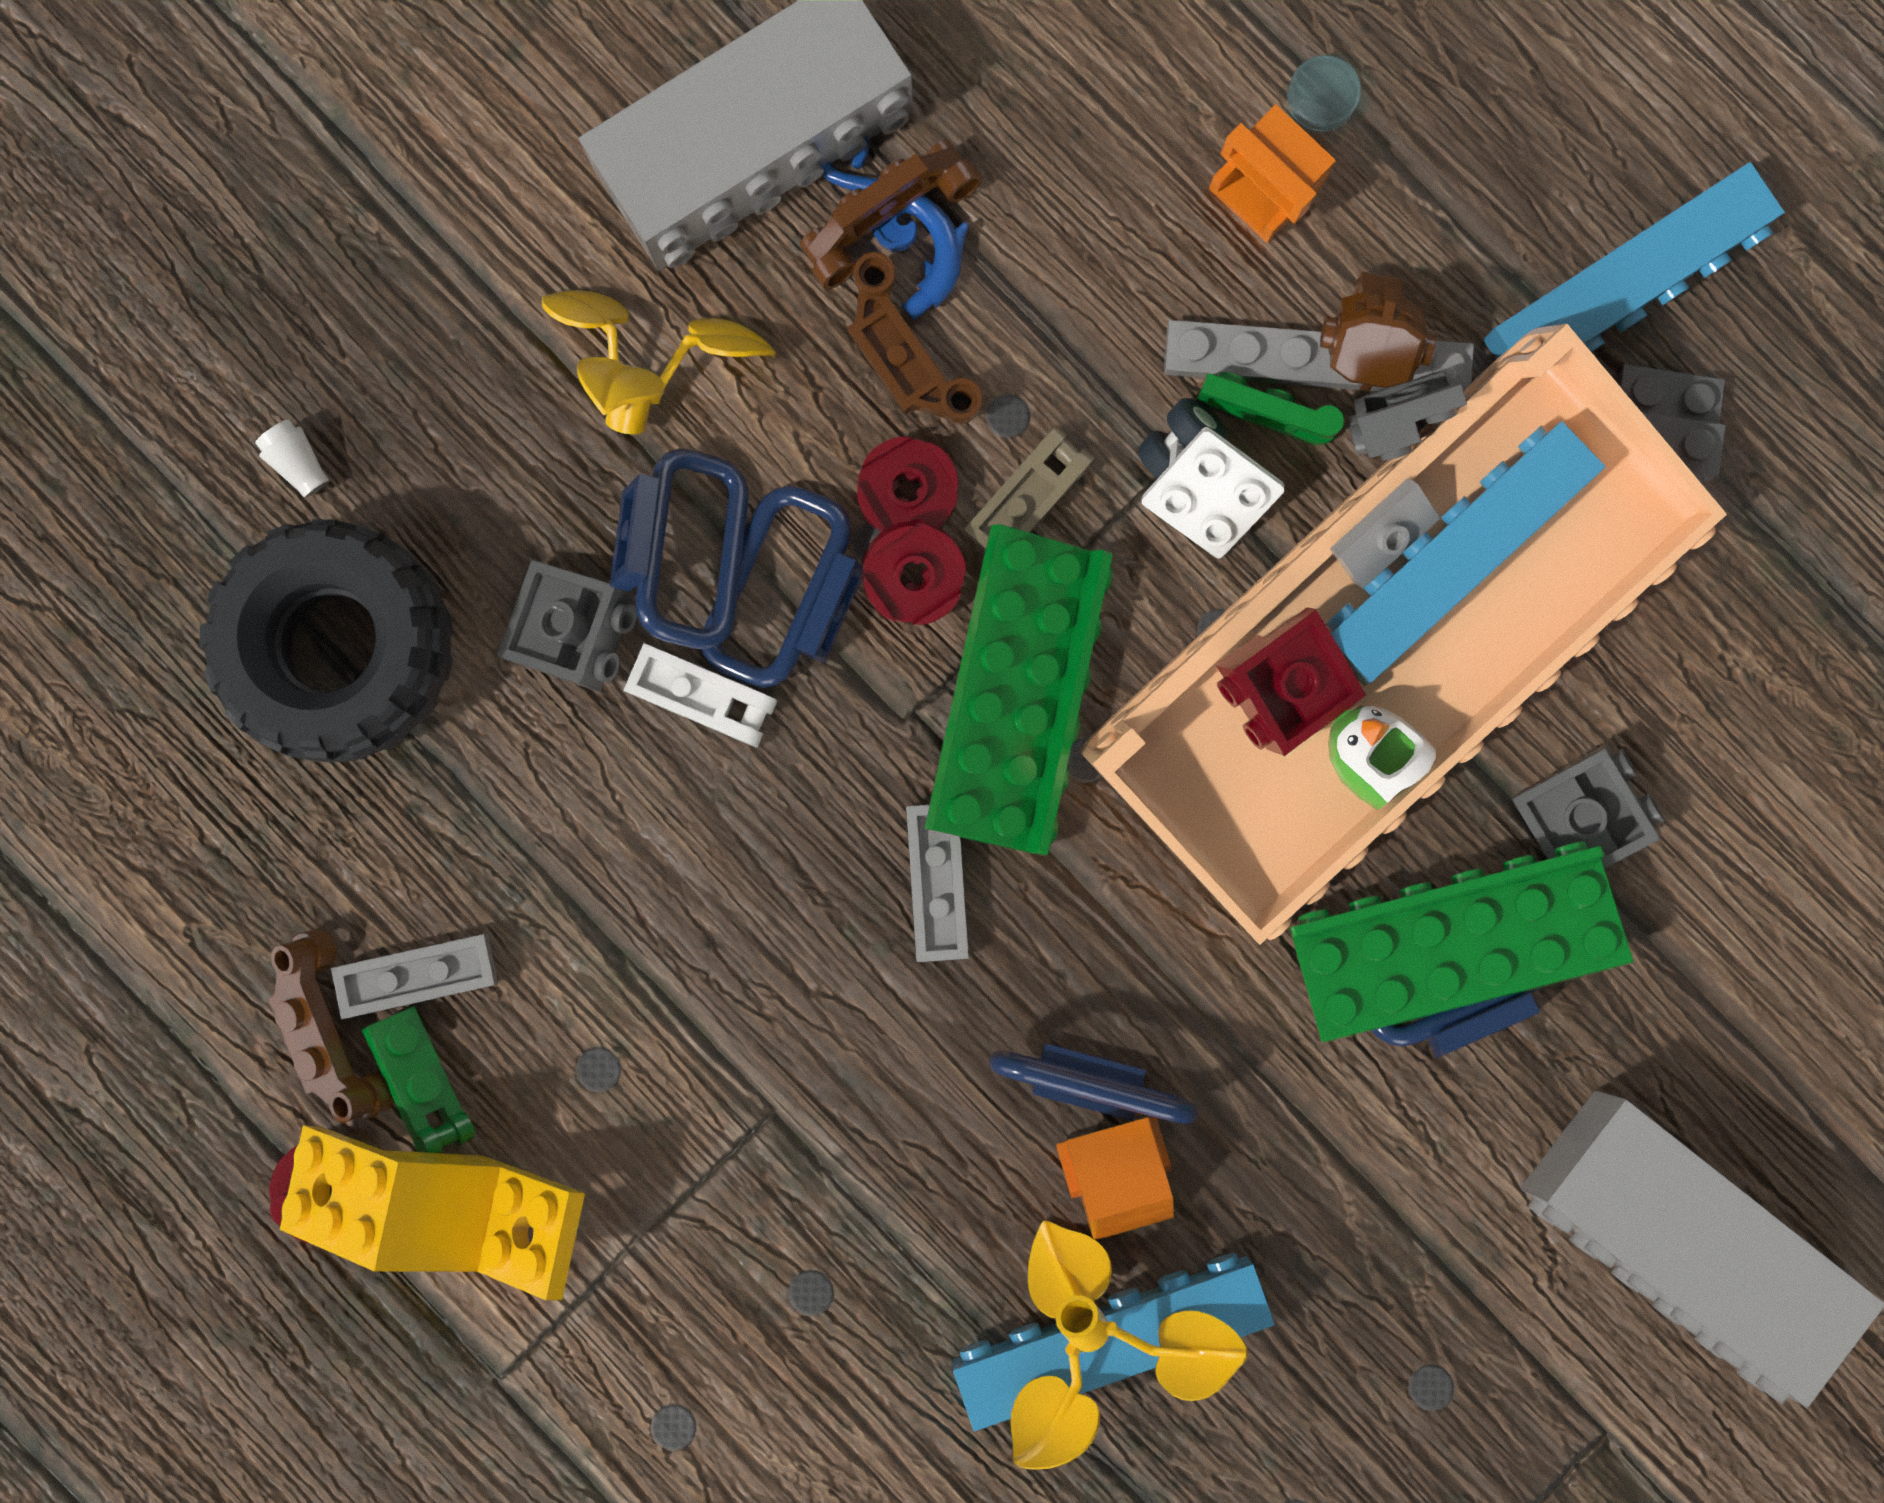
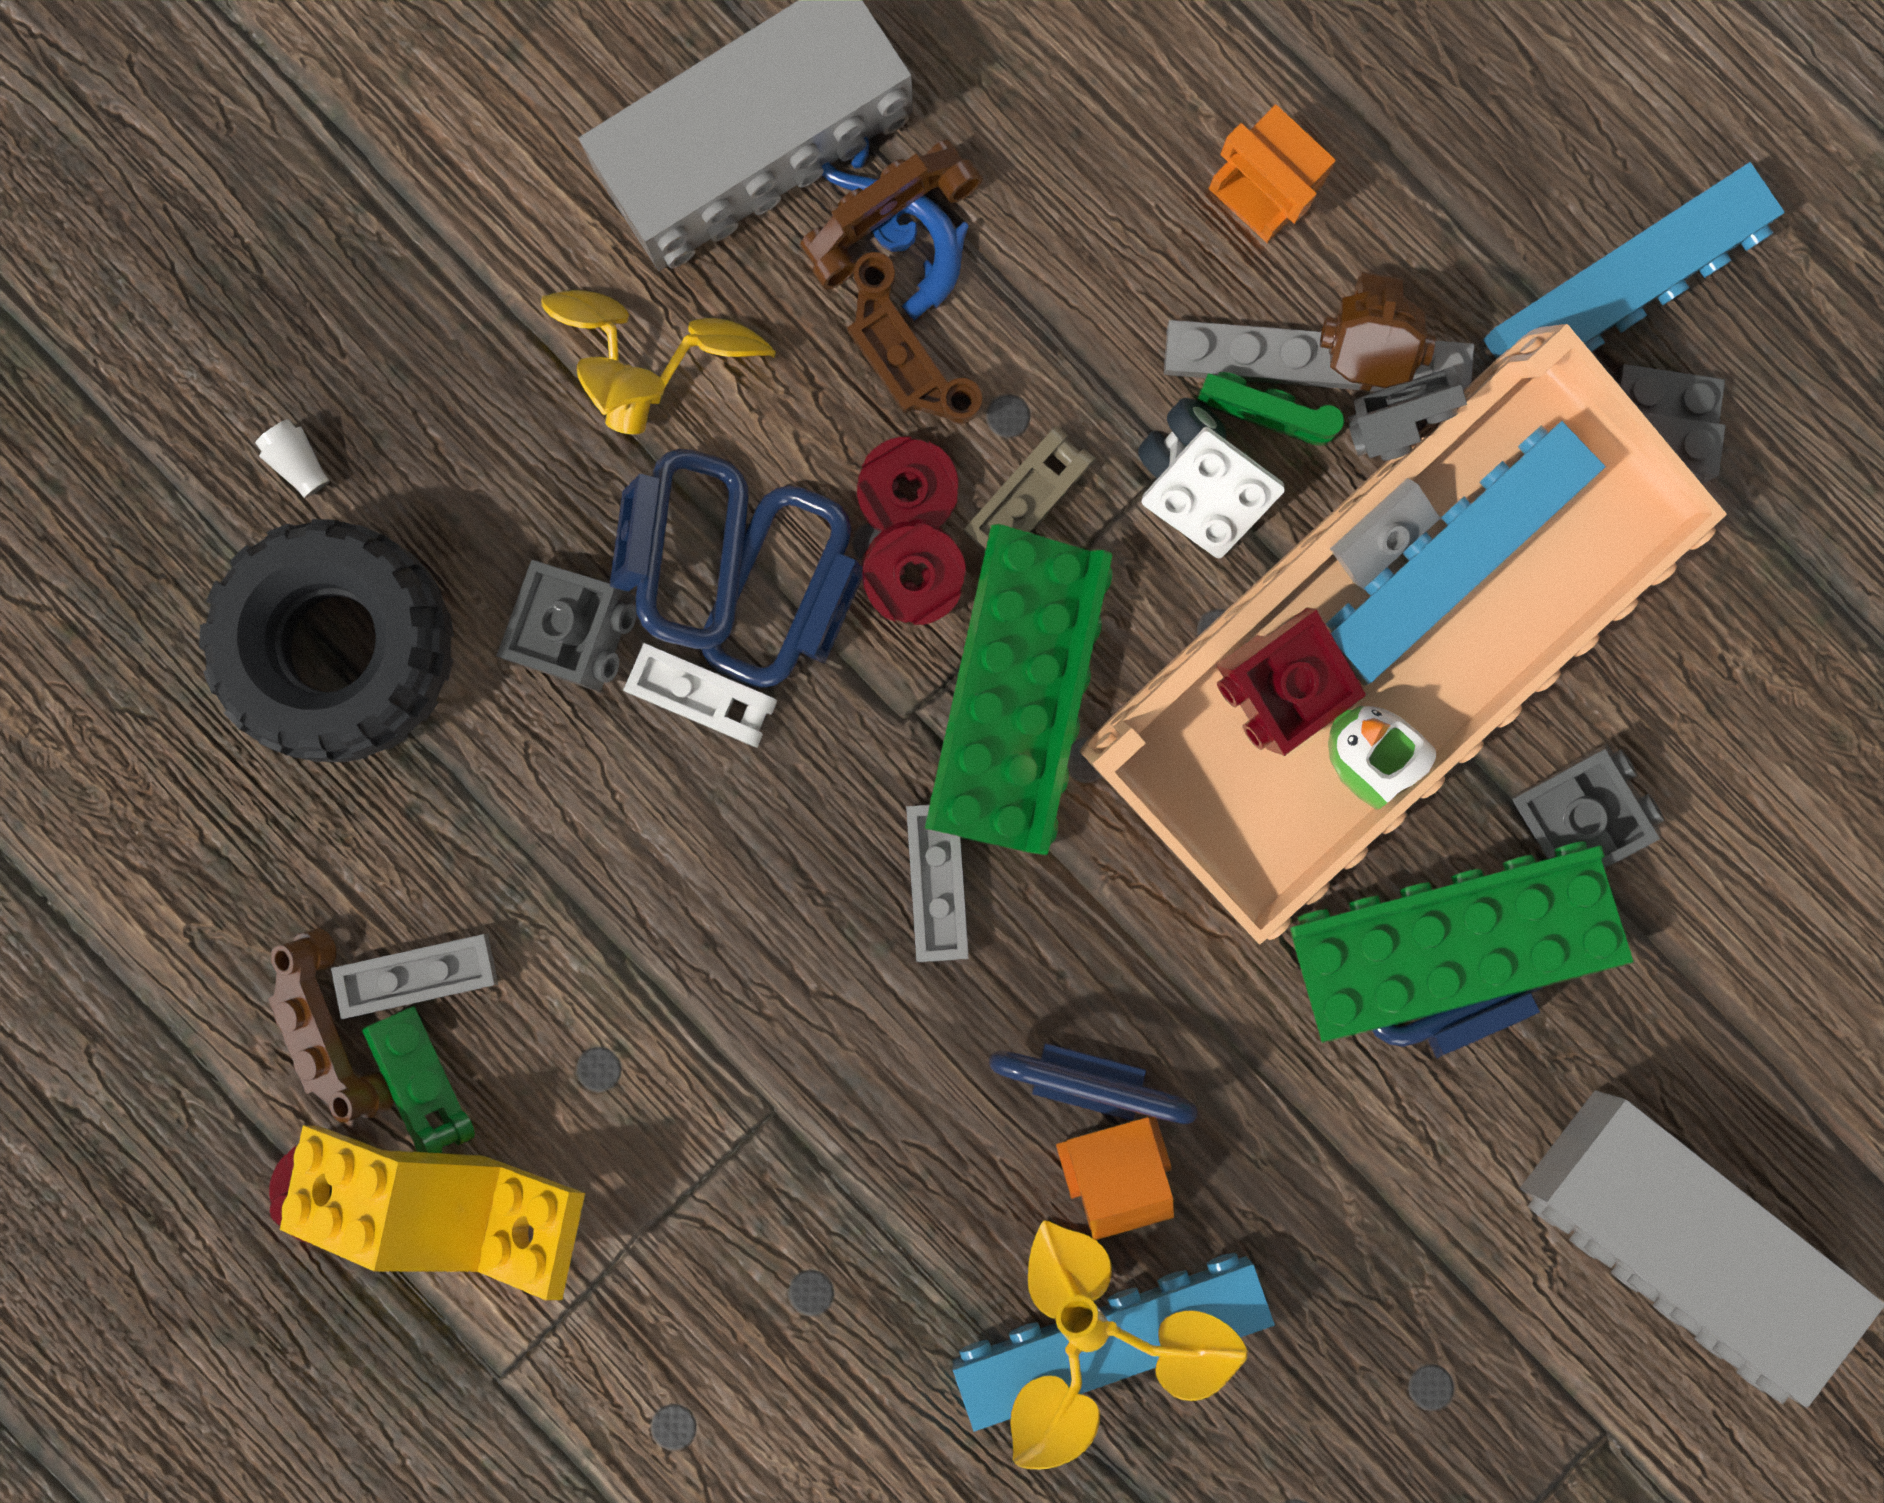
(1323, 93): clear light blue piece -> none

